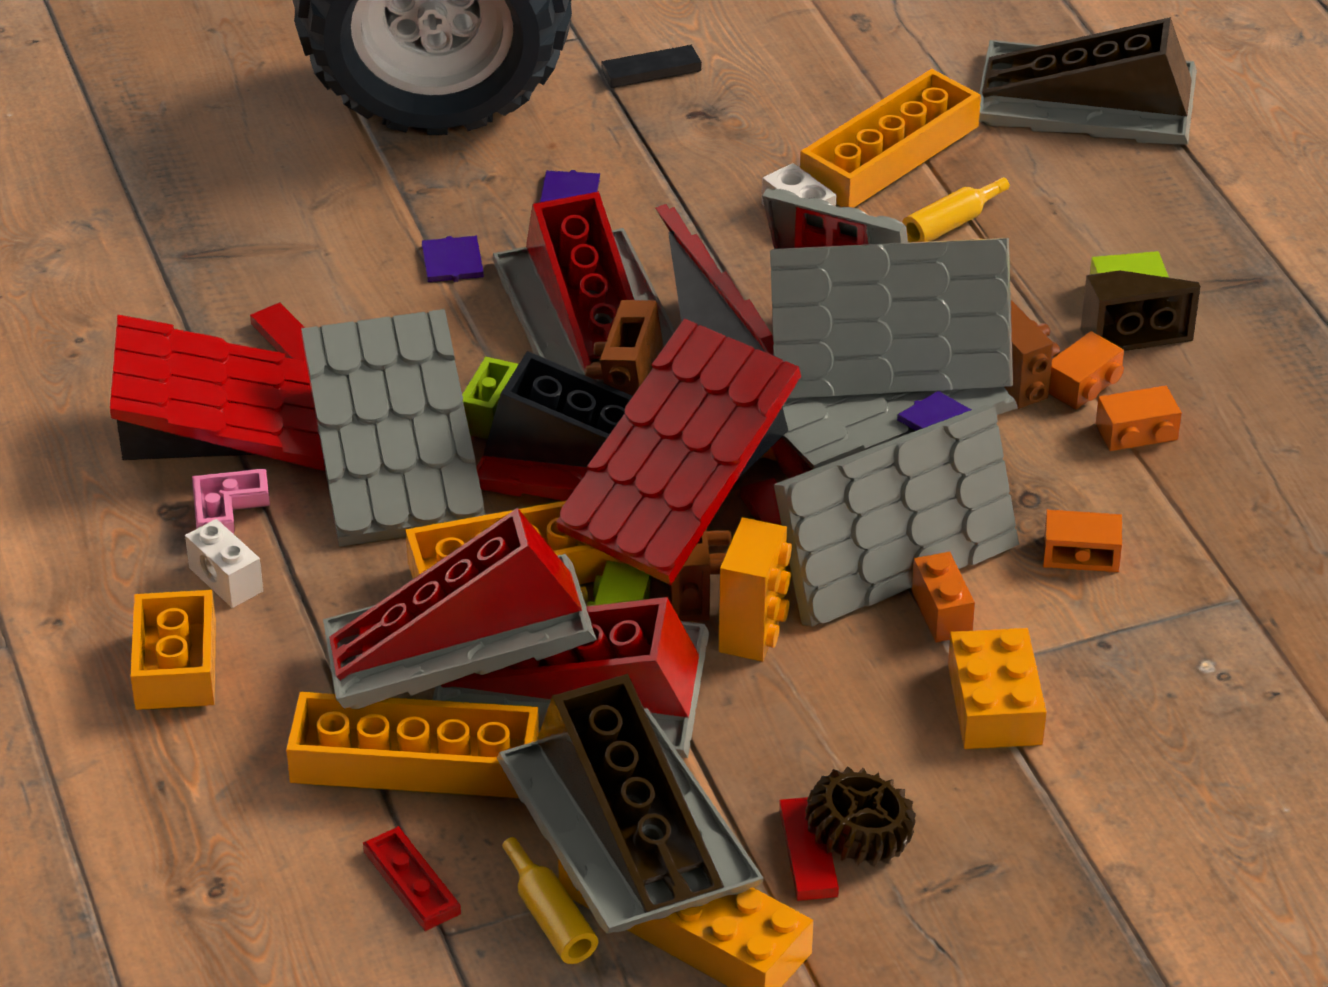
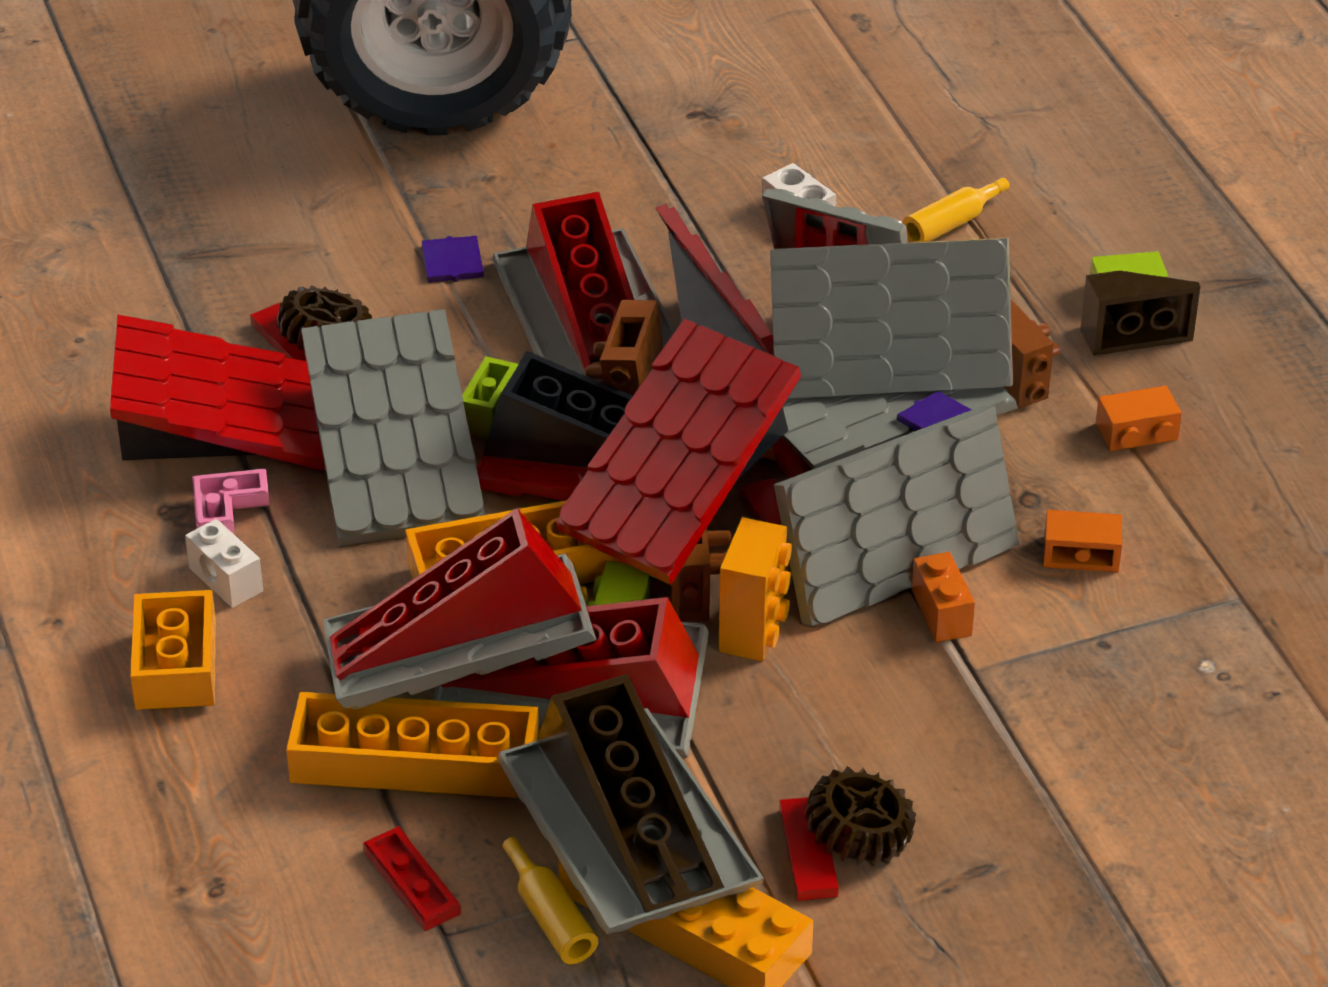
(316, 308): none -> dark brown gear
(567, 184): dark purple piece -> none
(651, 66): black tile -> none
(892, 137): light orange brick -> none
(996, 688): light orange brick -> none
(1085, 370): orange brick -> none
(1097, 84): dark brown piece -> none

